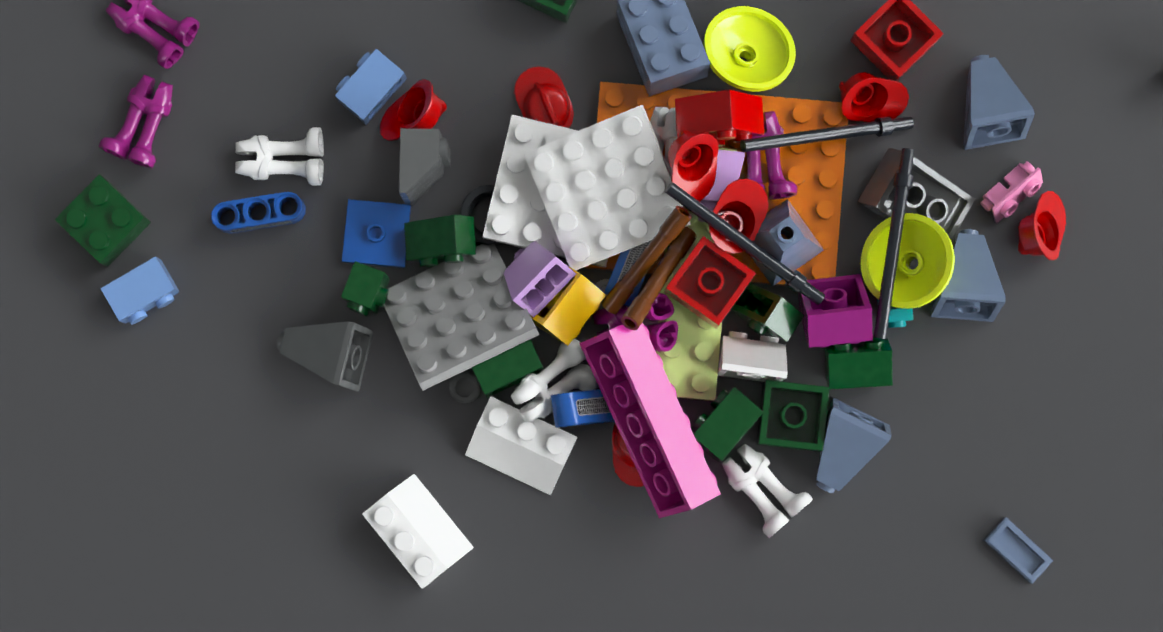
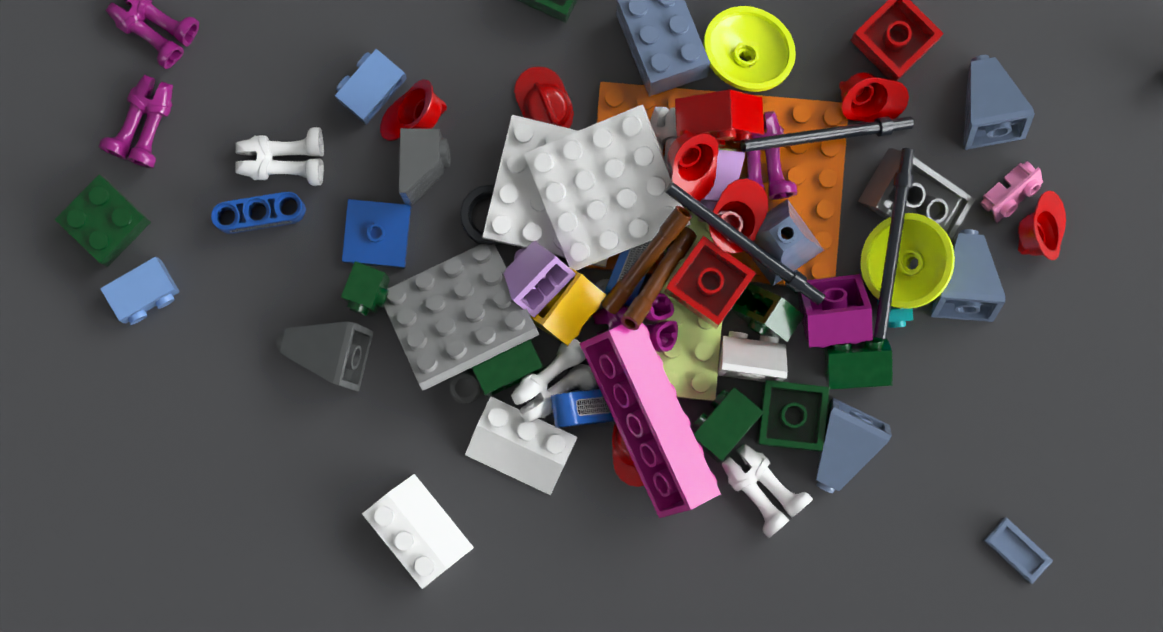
(440, 239): dark green brick -> none

